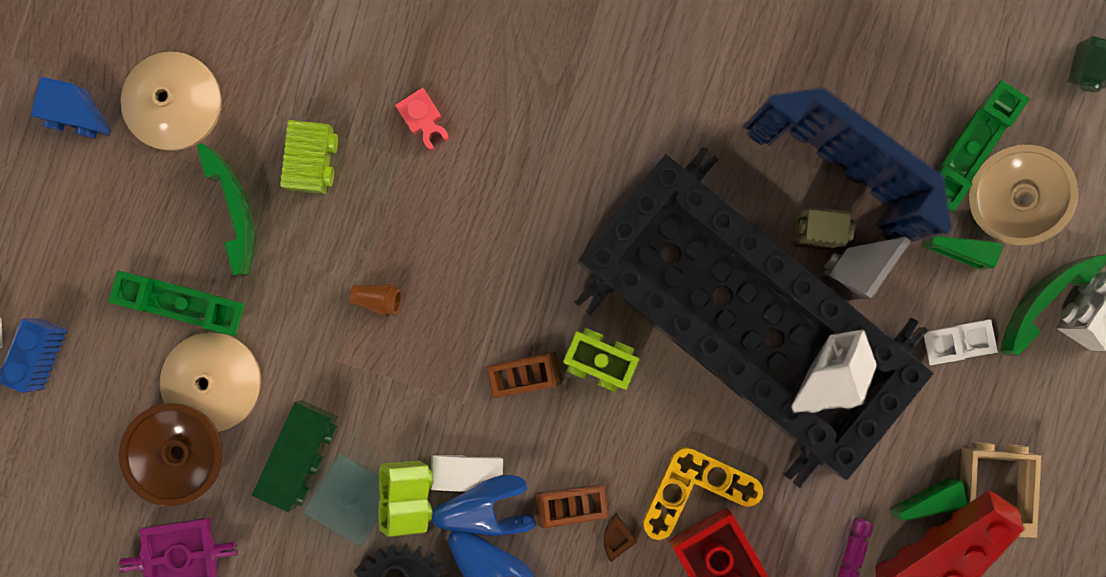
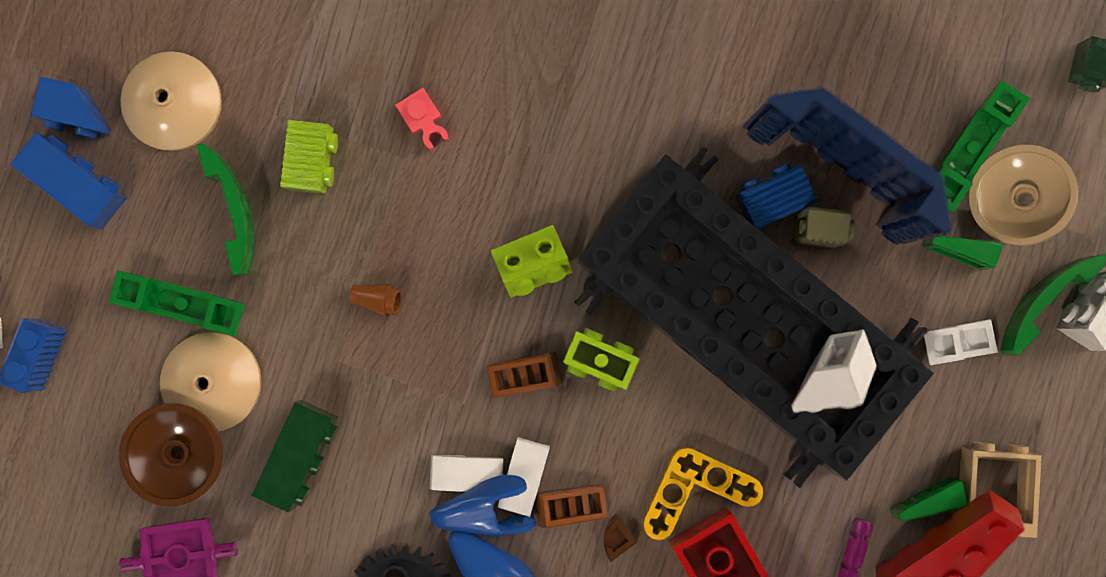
(69, 180): none -> blue brick
(347, 500): clear light blue plate -> none
(404, 497): lime brick -> none
(528, 463): none -> white slope
(532, 261): none -> lime brick
(776, 197): none -> blue brick
(863, 268): light grey slope -> none

